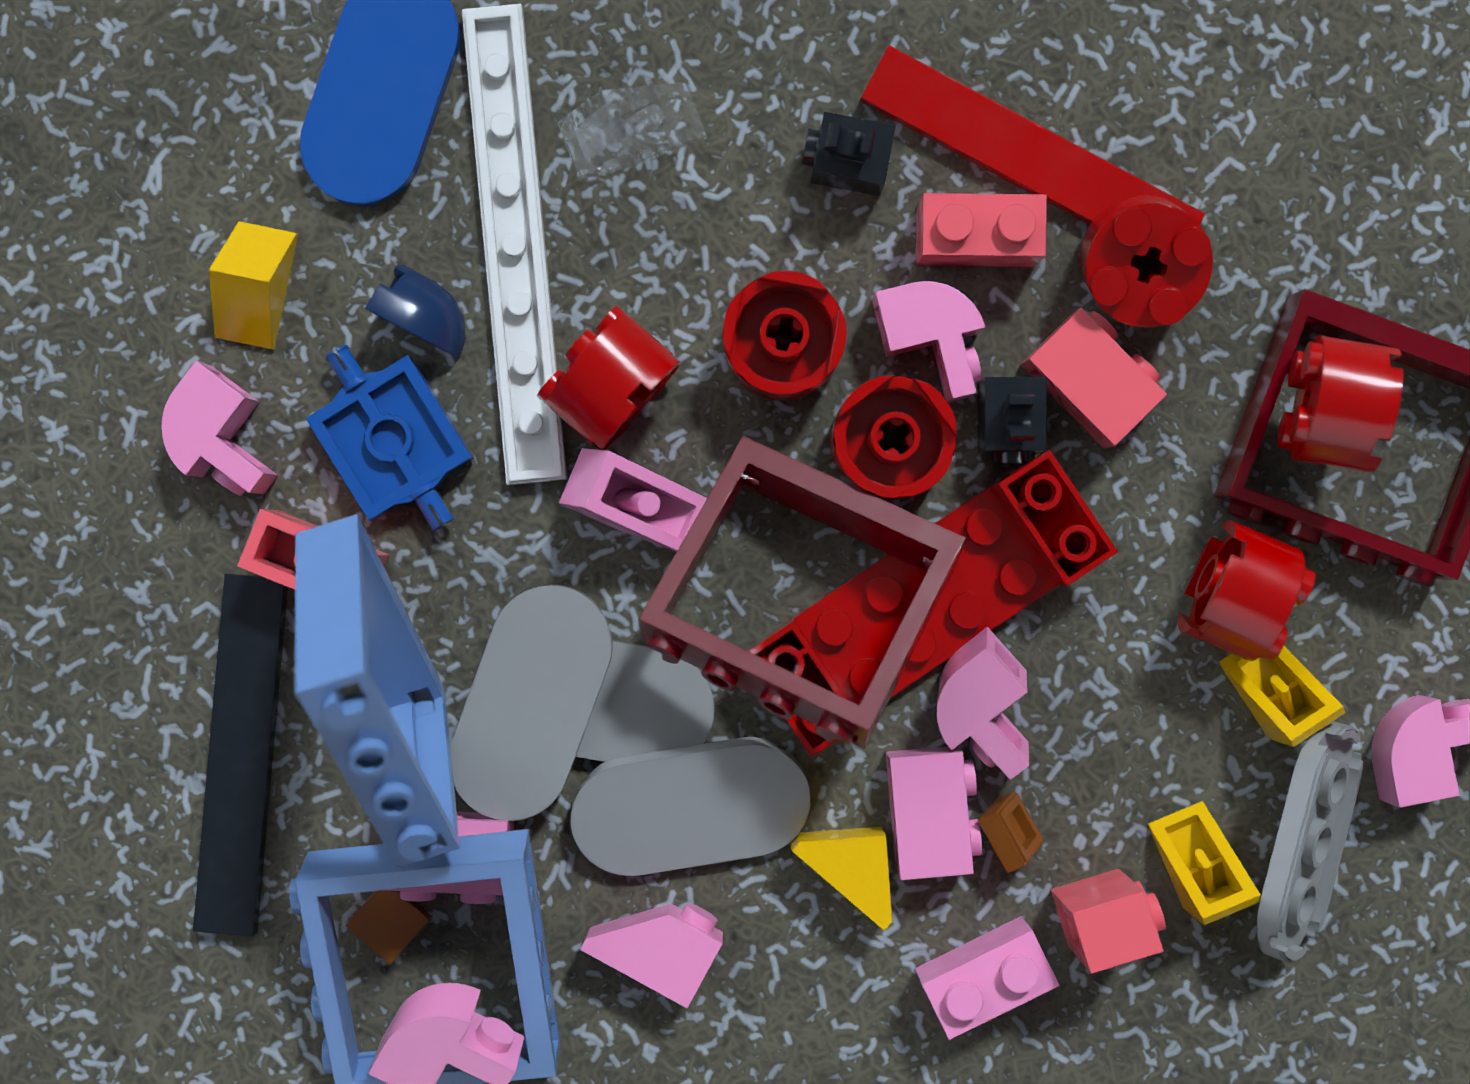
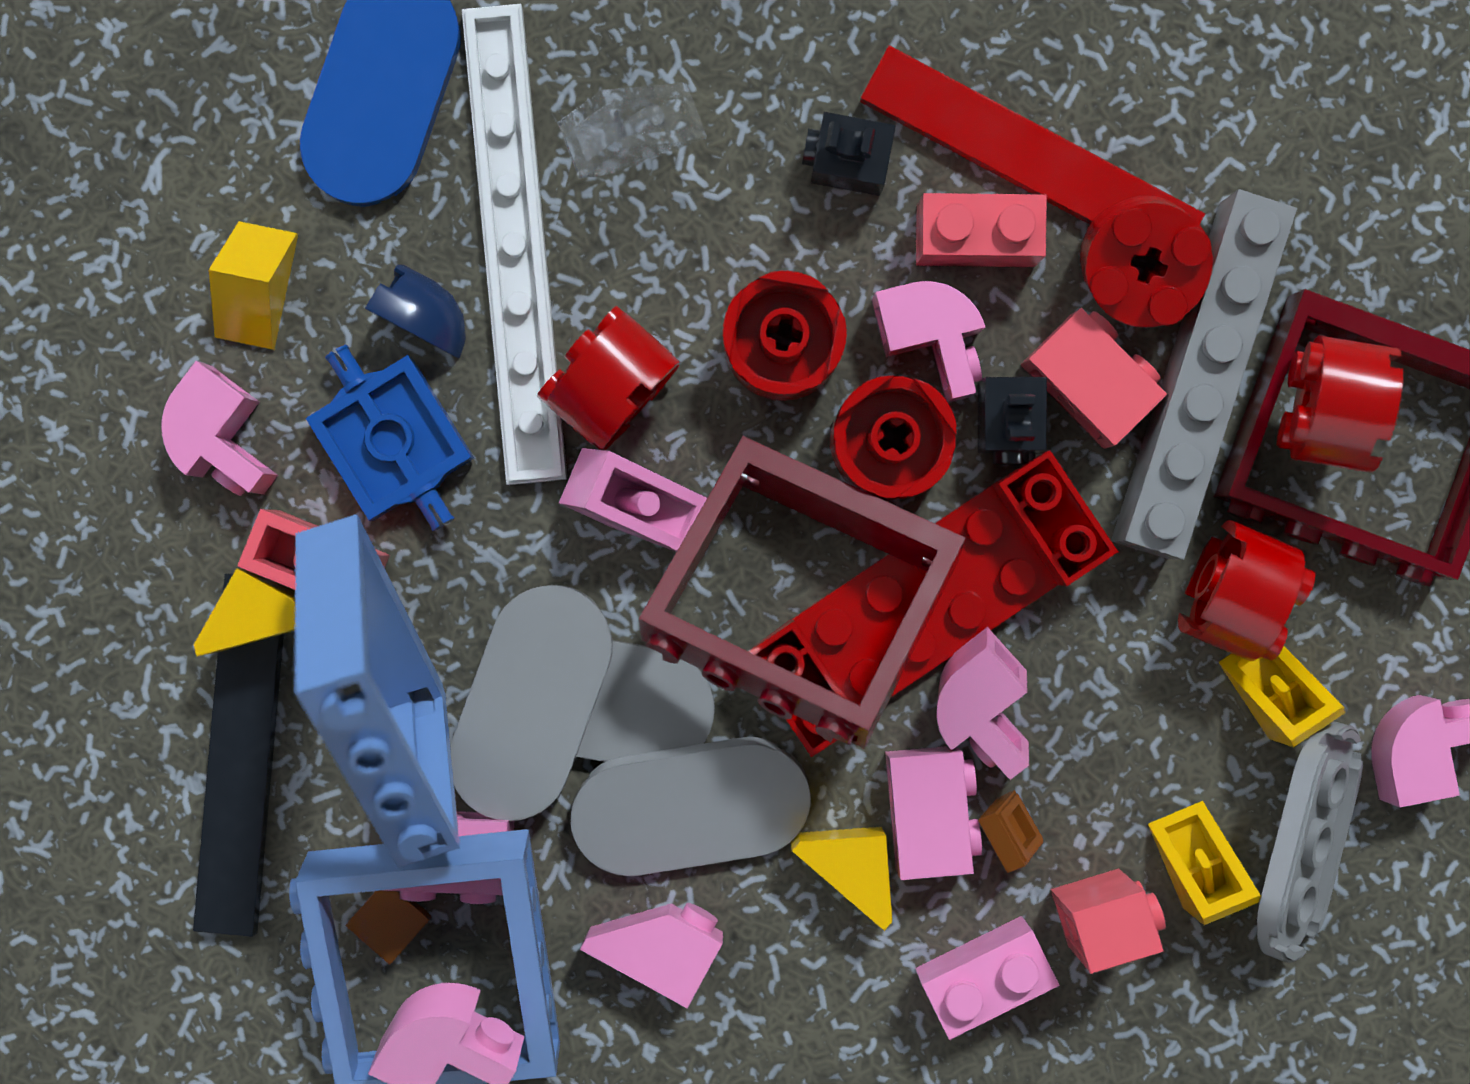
(246, 613): none -> yellow slope
(1204, 377): none -> light grey brick

